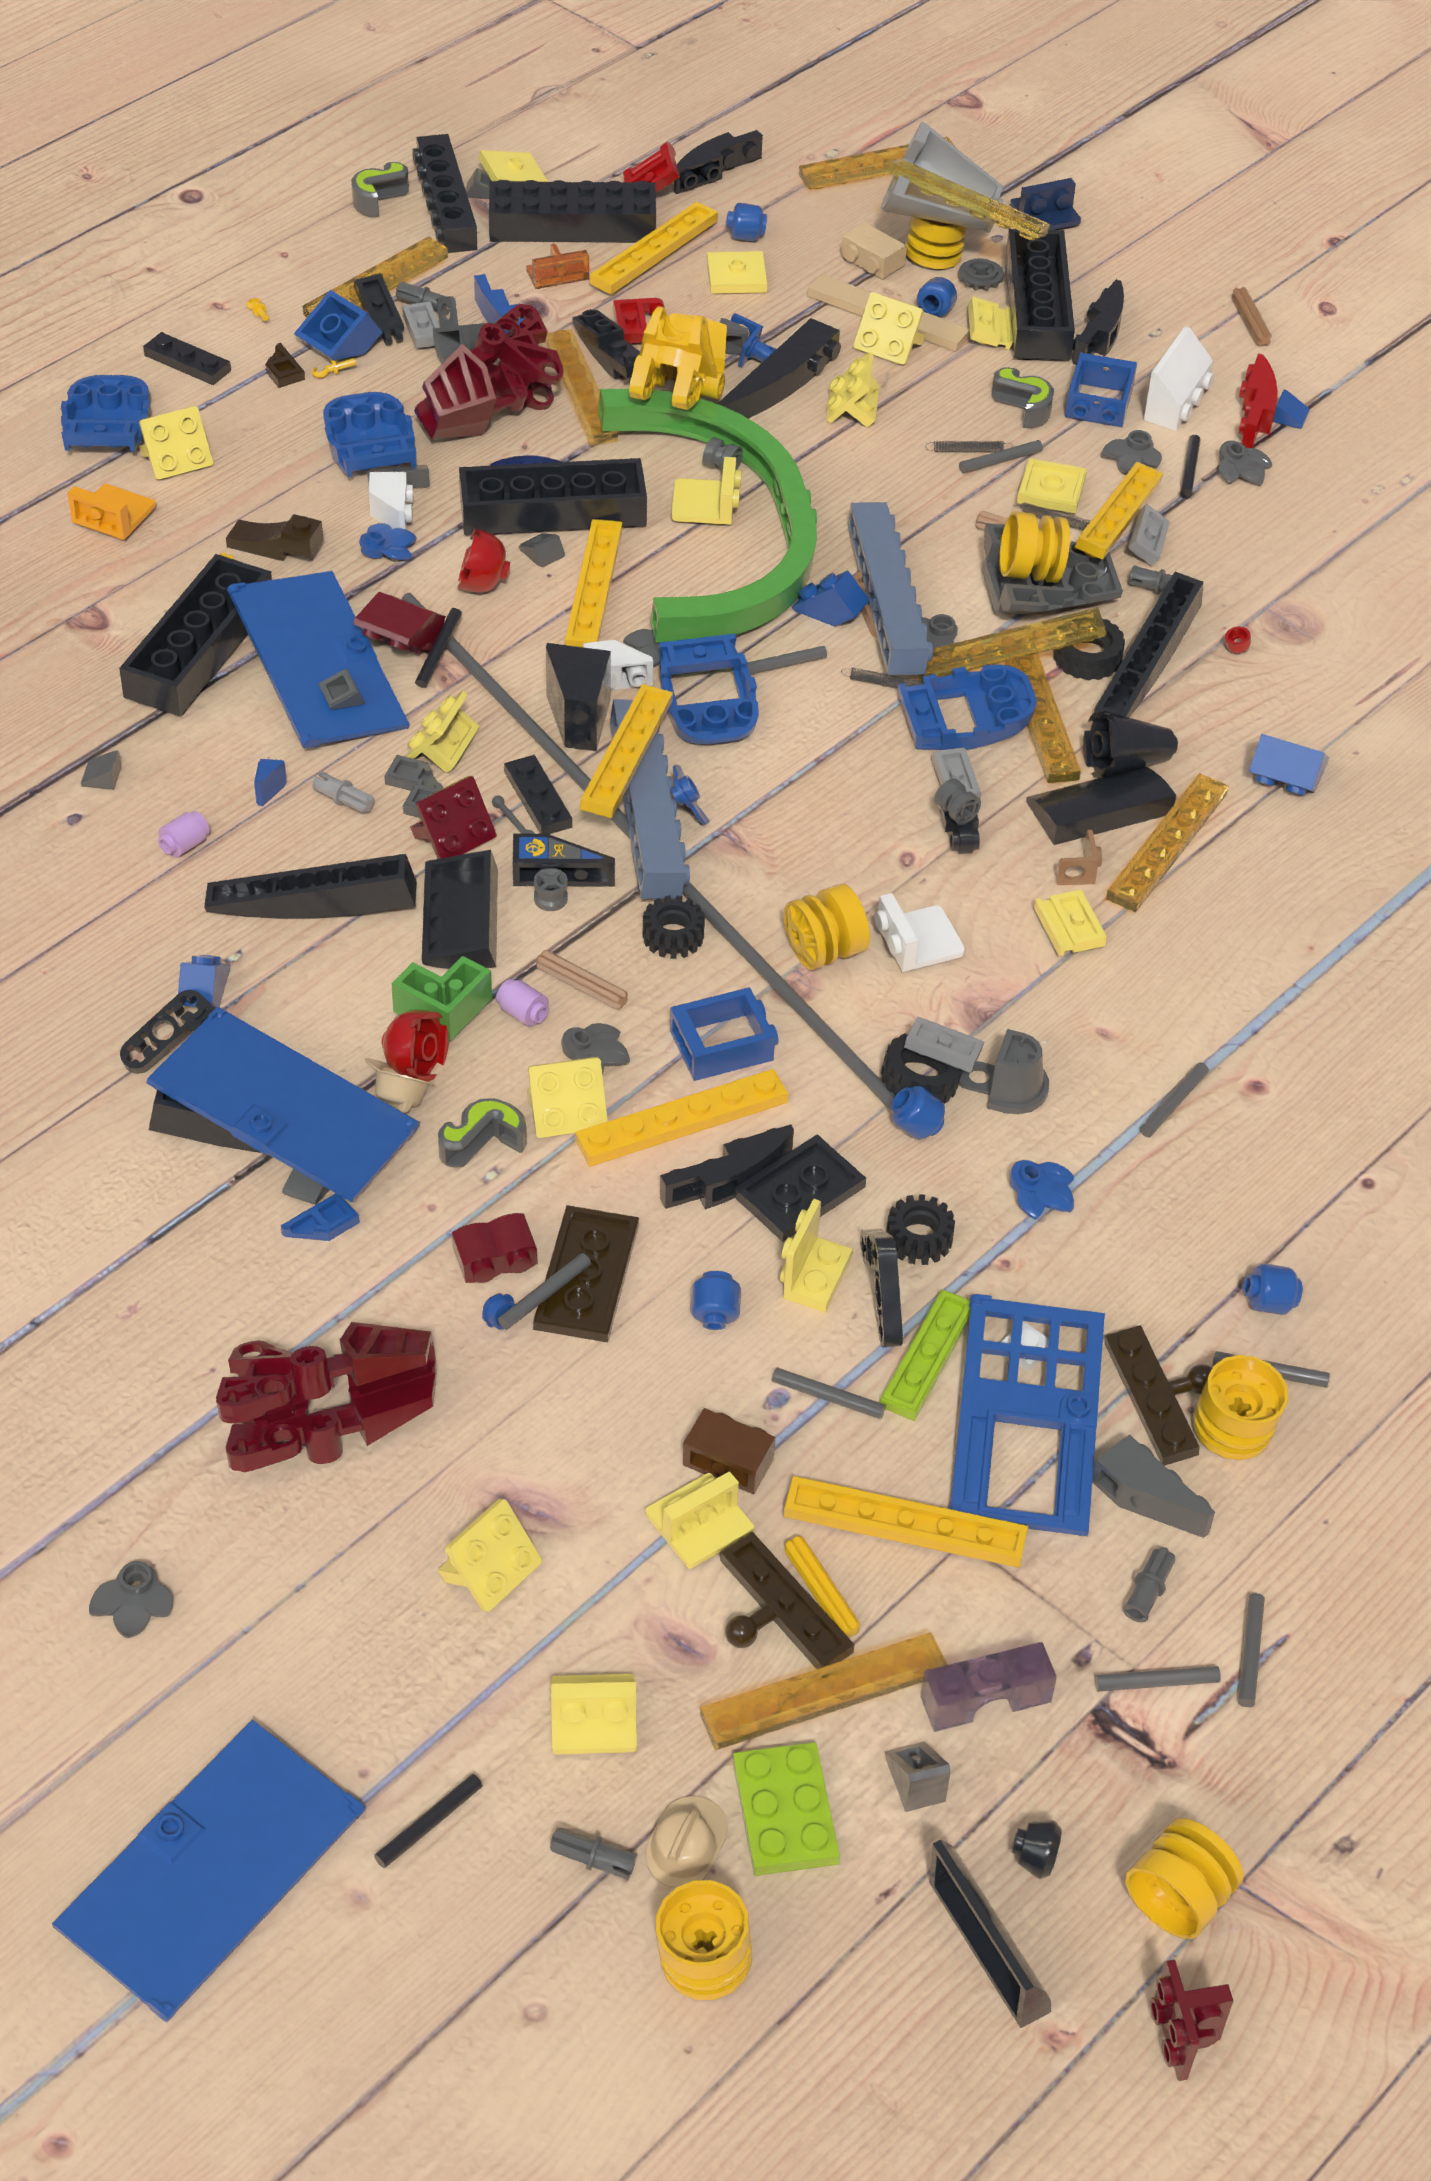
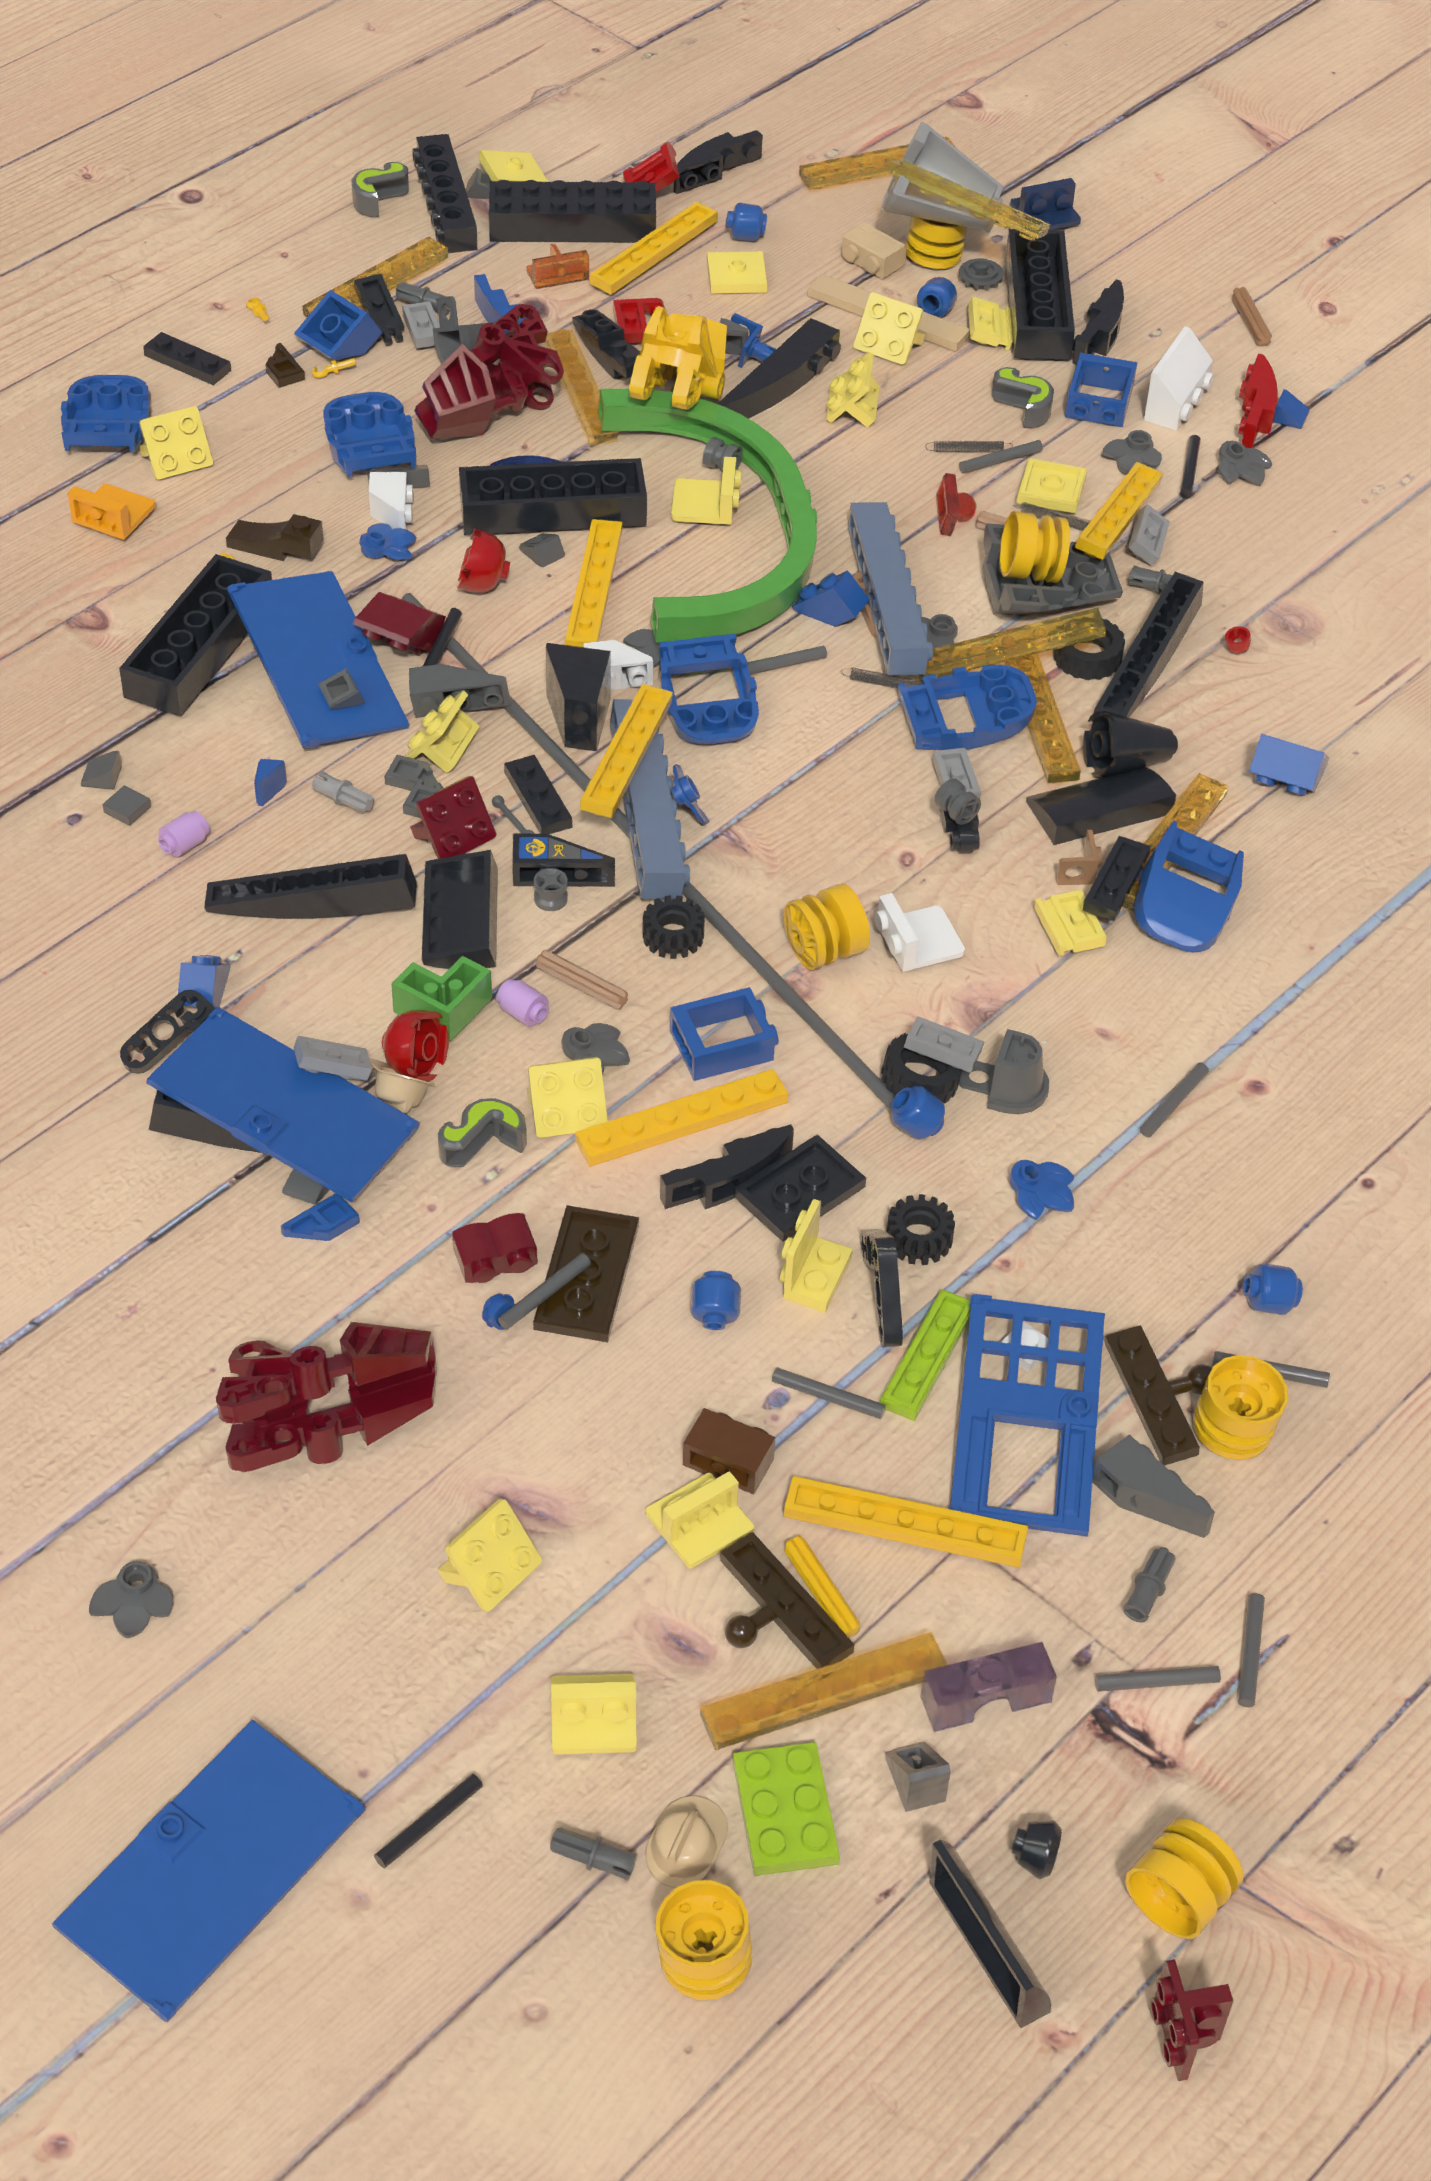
(126, 805): none -> dark grey tile
(332, 1058): none -> light grey plate
(434, 683): none -> dark grey slope
(953, 505): none -> clear red tile
(1116, 878): none -> black plate
(1179, 908): none -> blue slope

